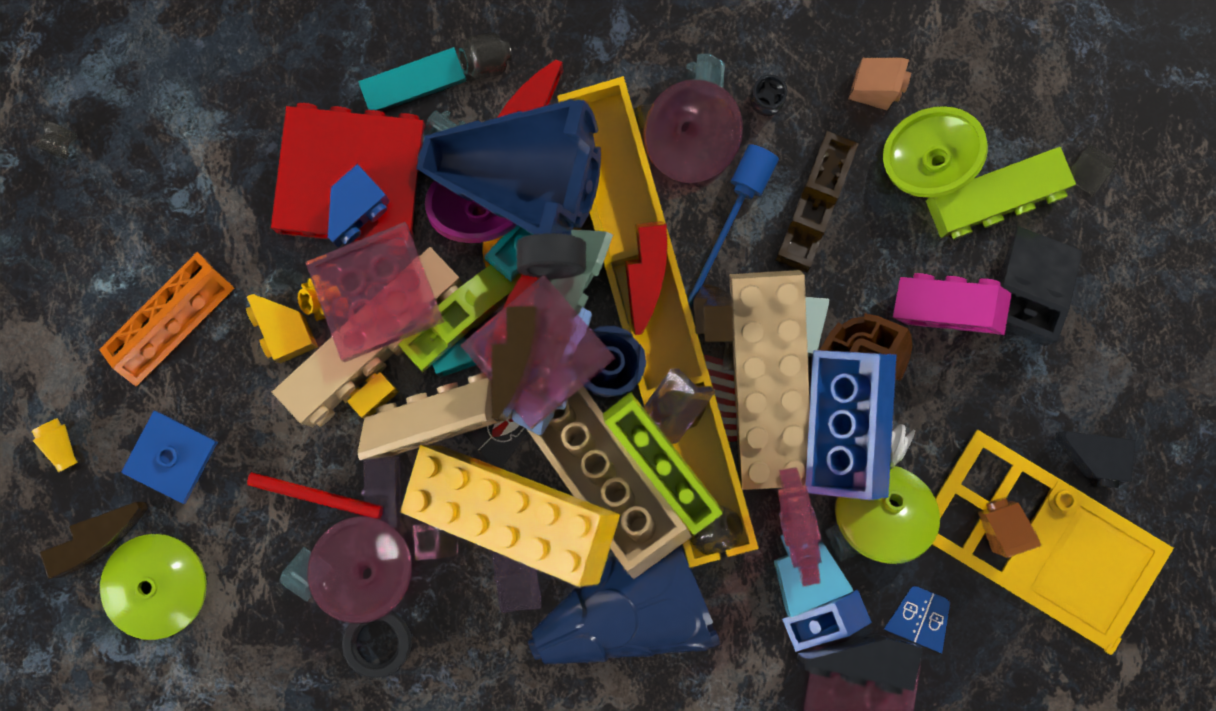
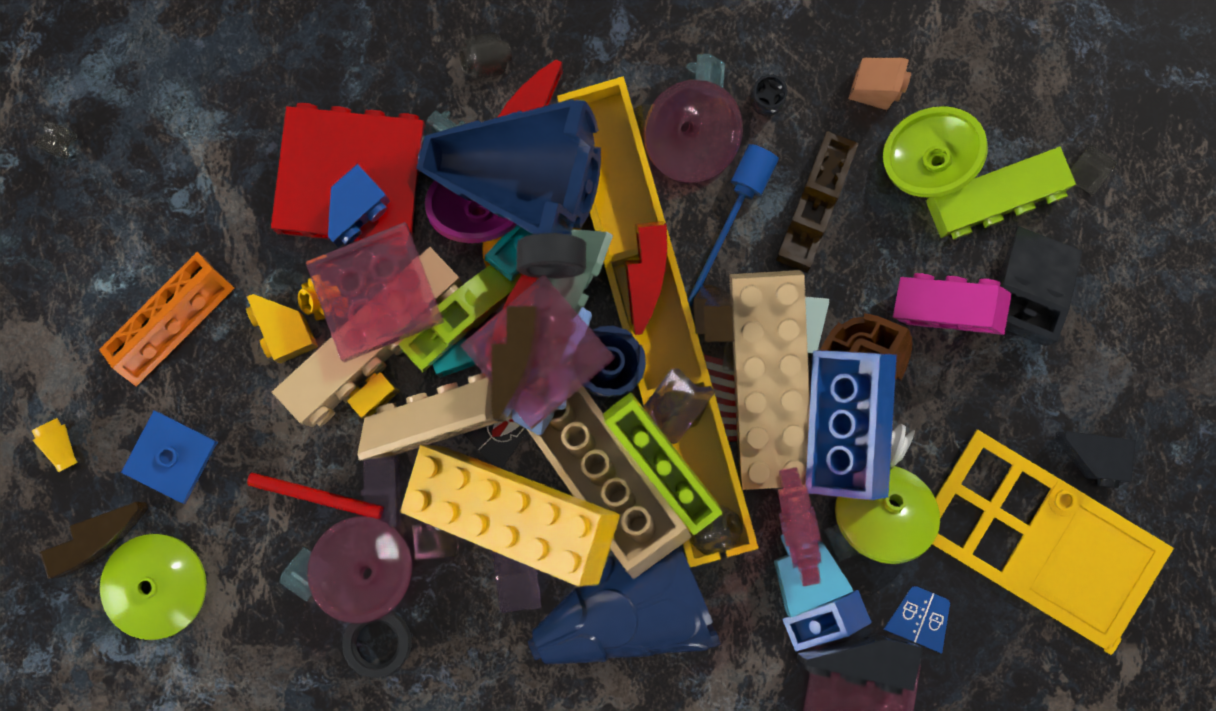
(412, 81): teal tile -> none
(1008, 528): dark orange slope -> none

